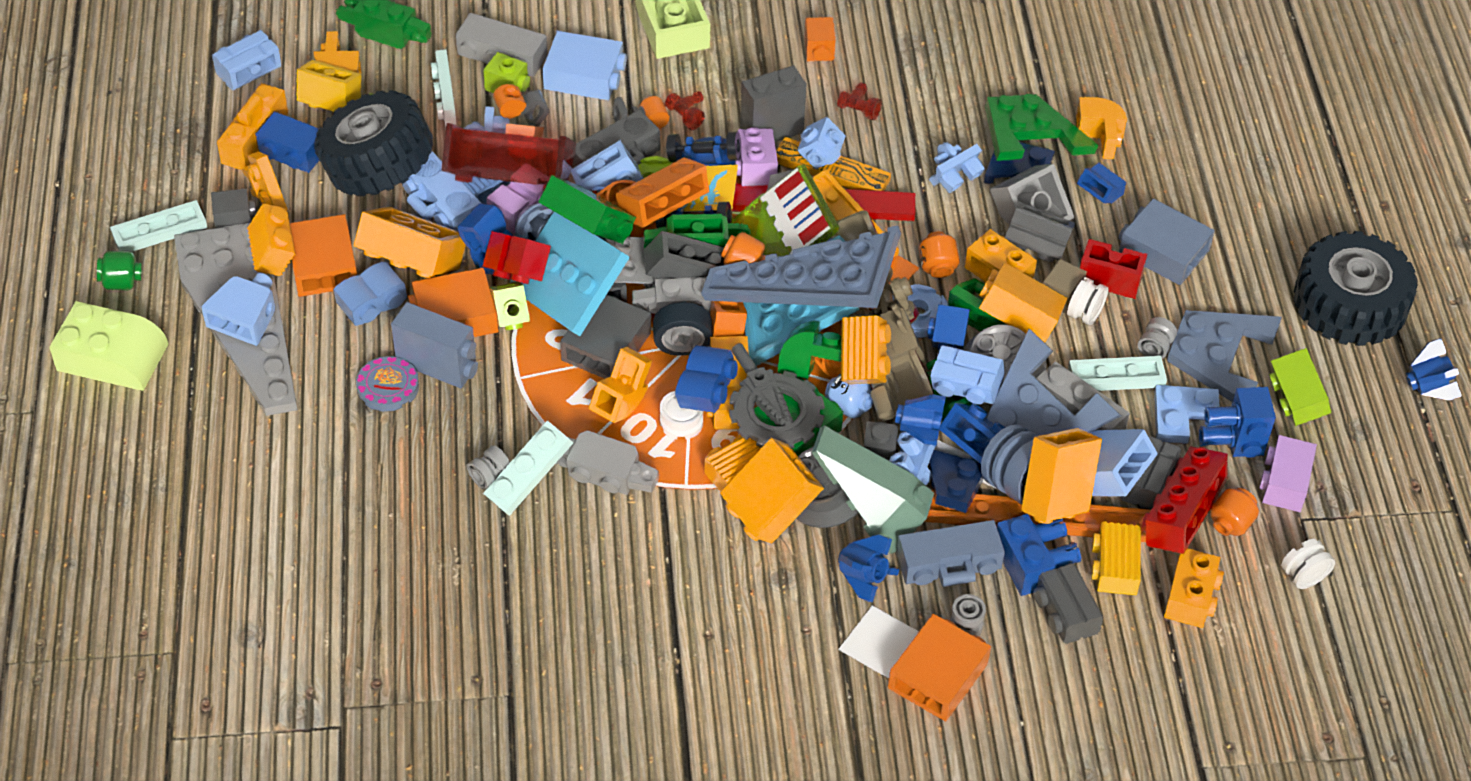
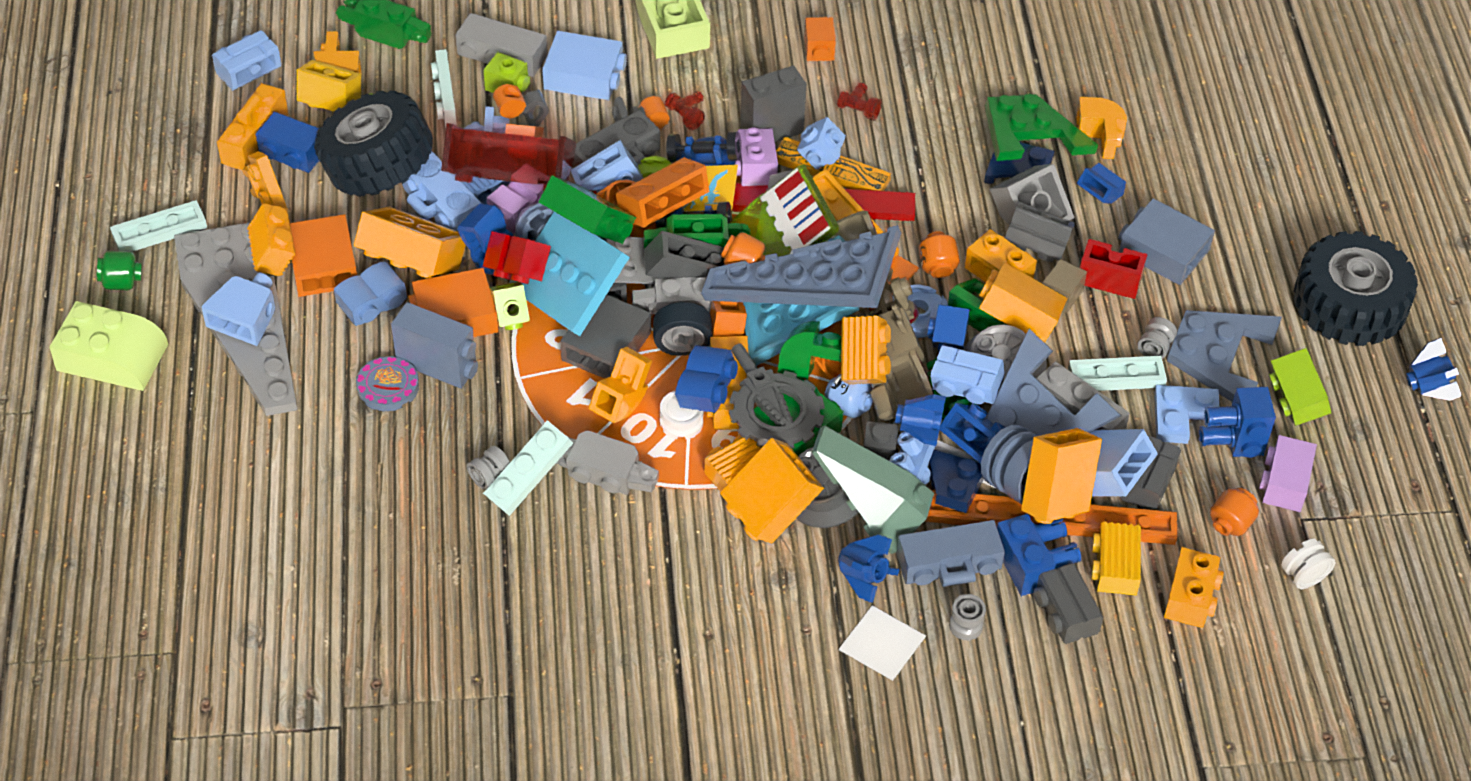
(232, 207): dark grey brick -> none
(939, 667): orange brick -> none
(947, 172): light blue hips -> none
(1087, 301): white wheel -> none
(1185, 499): red brick -> none

